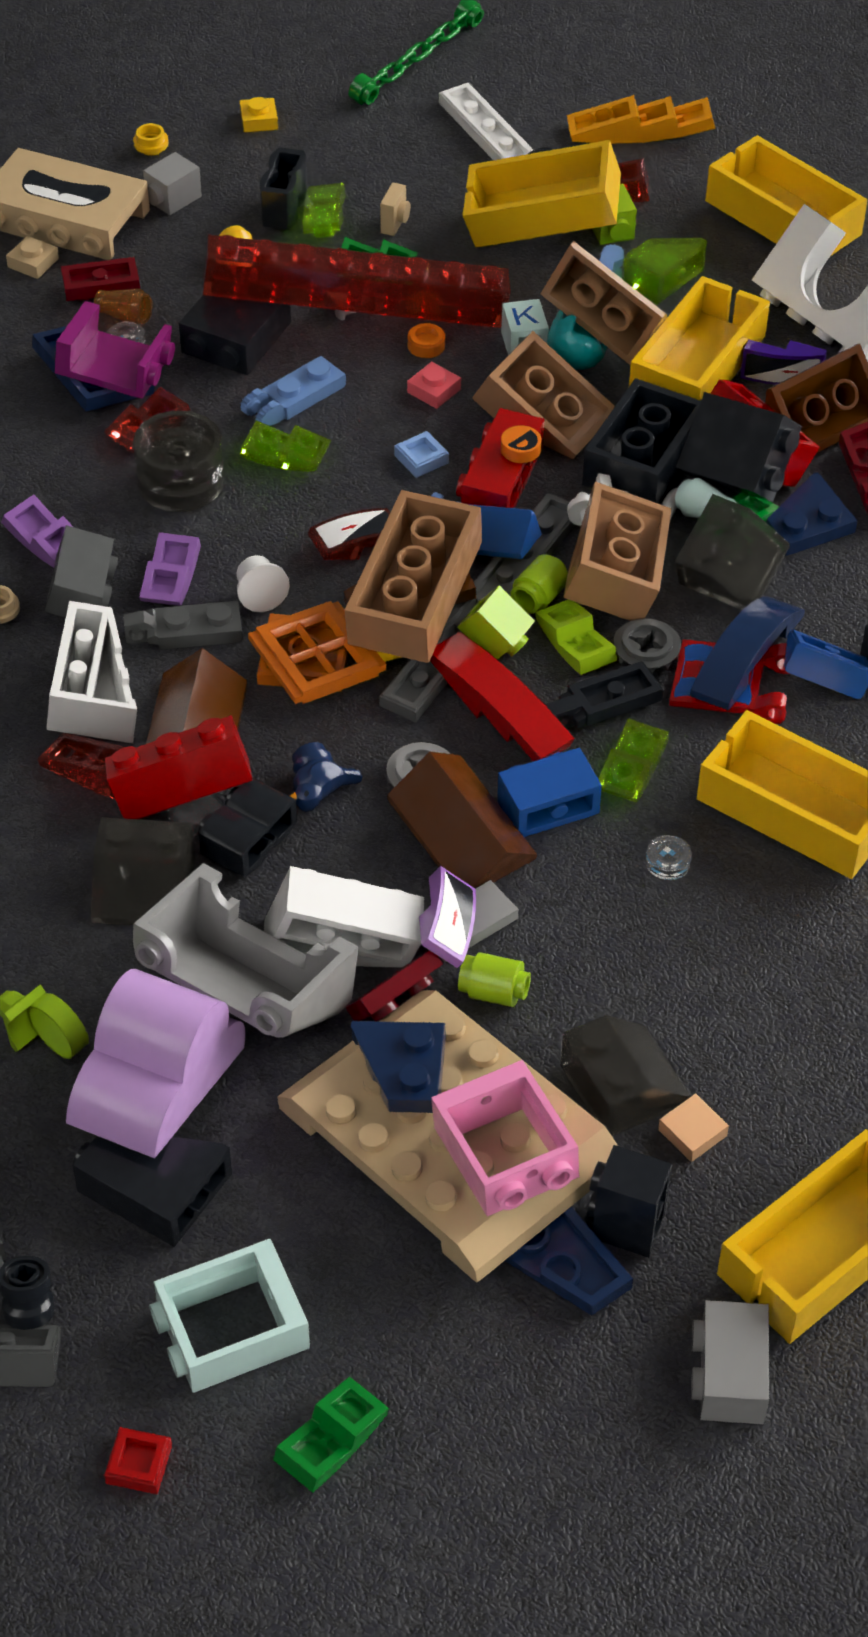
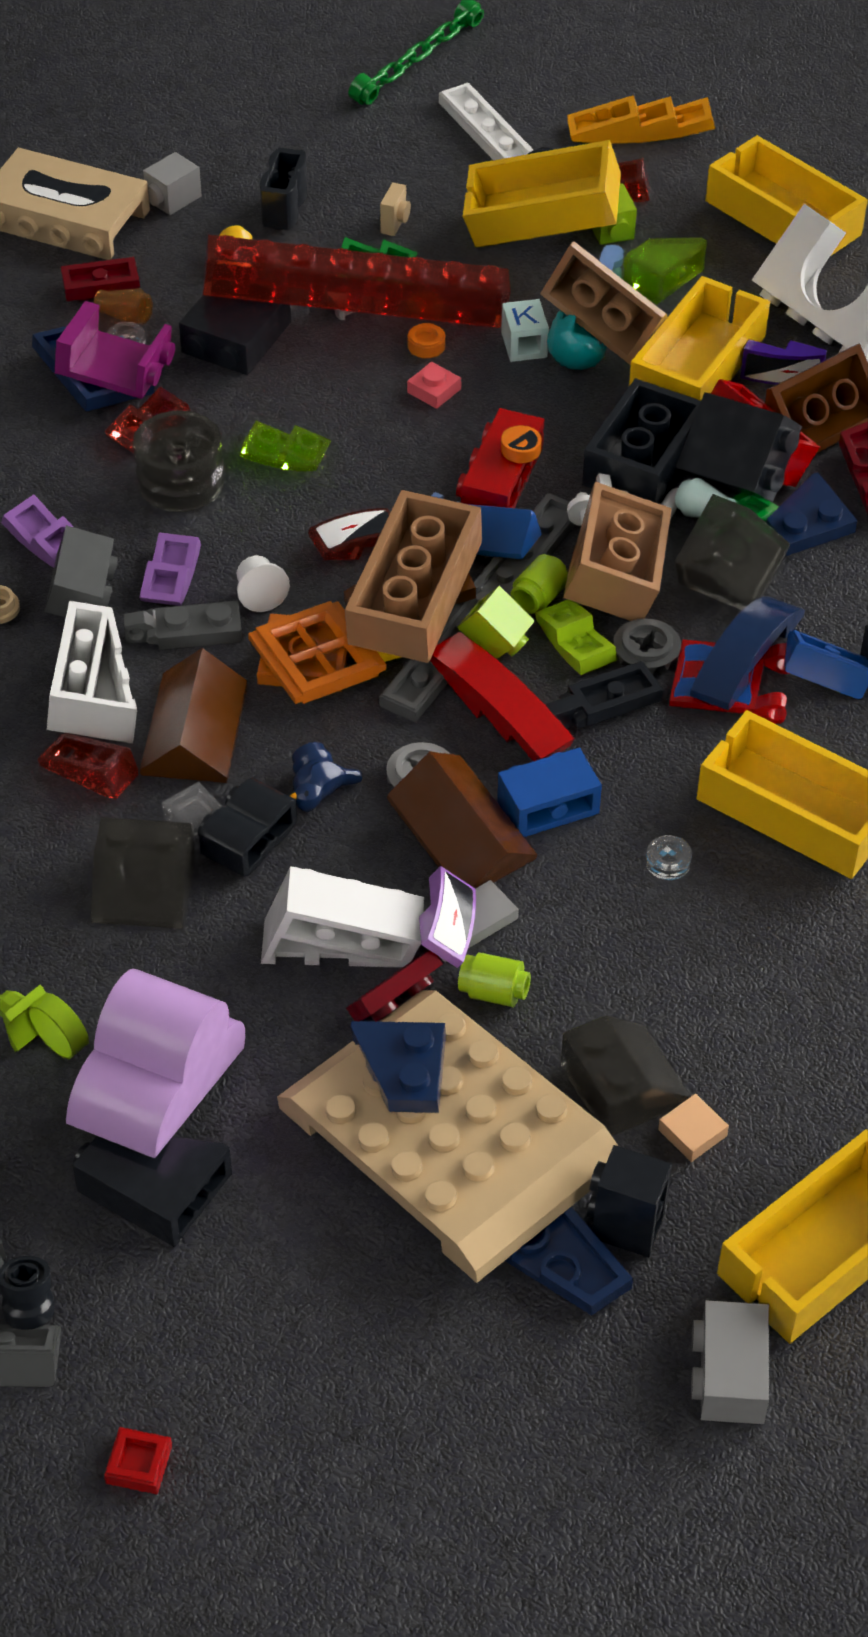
(32, 257): tan plate -> none
(150, 139): yellow plate -> none
(178, 768): red brick -> none
(218, 1277): light aqua window -> none
(258, 114): yellow plate -> none
(265, 982): light grey windscreen -> none
(294, 392): medium blue hinge -> none
(323, 209): clear neon green slope -> none
(332, 1435): green slope -> none
(421, 454): light blue tile -> none
(507, 1092): bright pink window -> none
(546, 386): medium nougat slope -> none
(633, 760): clear neon green slope -> none

